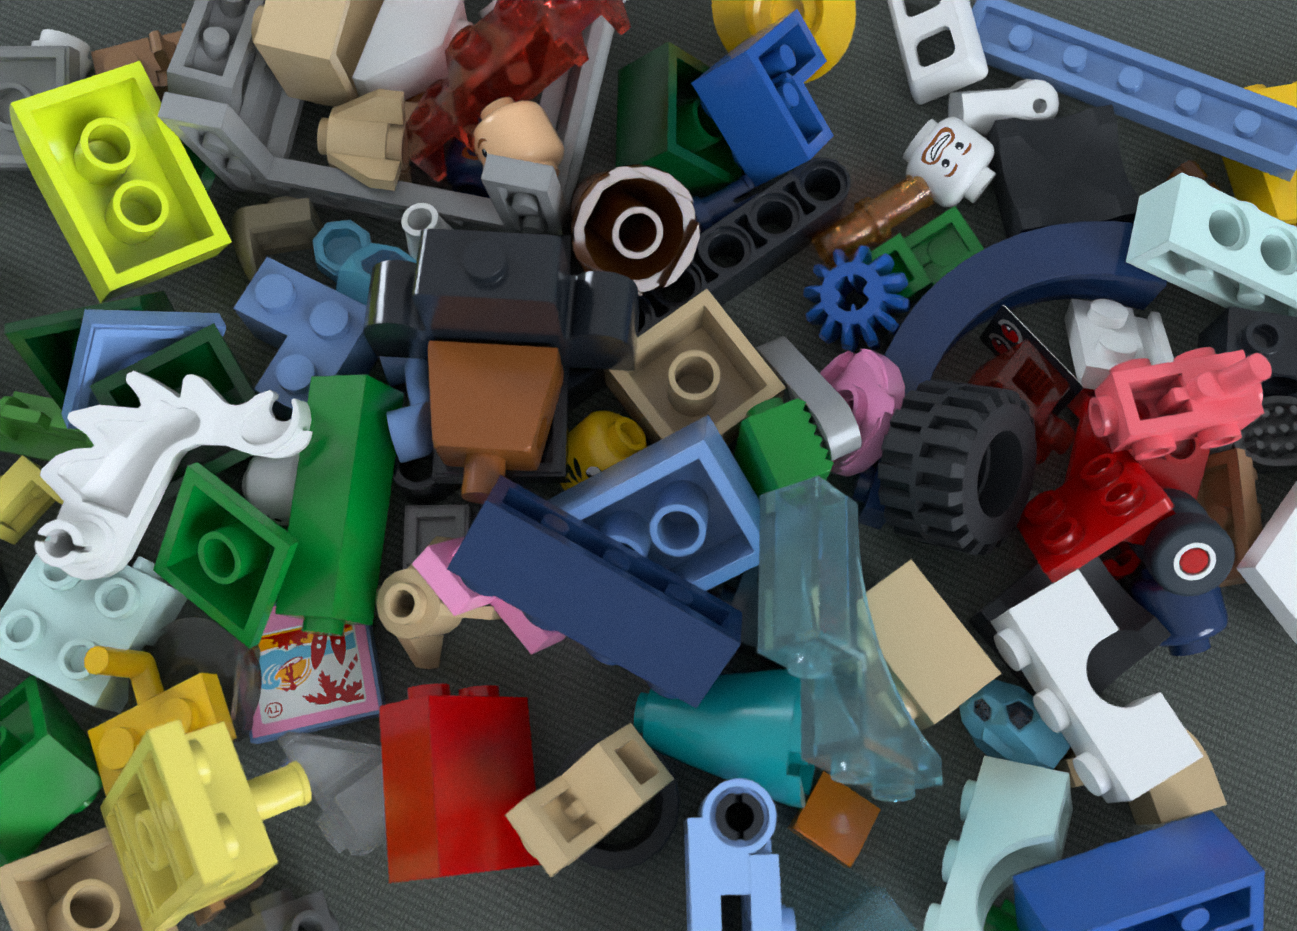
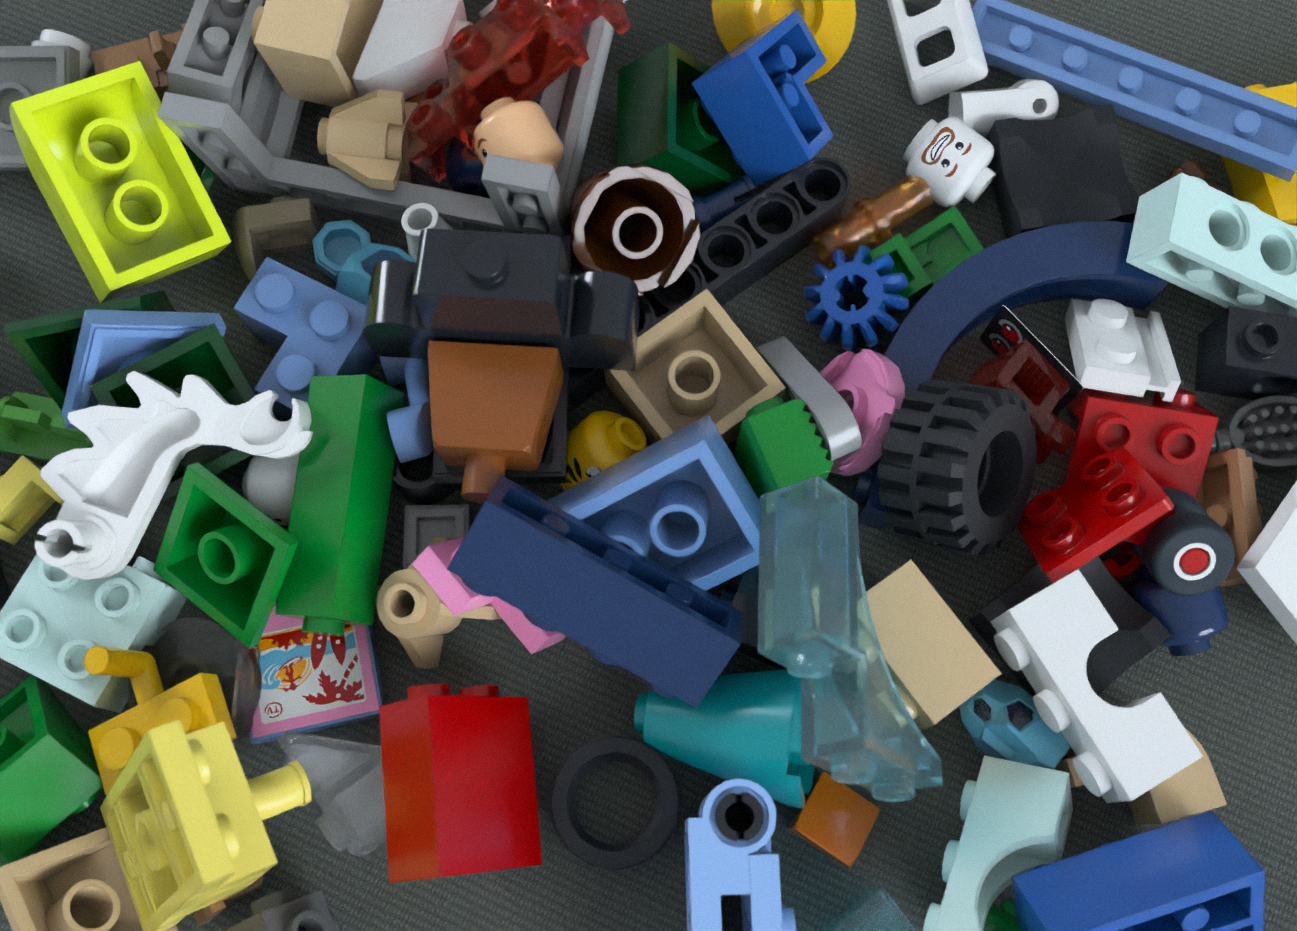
(589, 799): tan brick -> none
(1180, 400): coral brick -> none

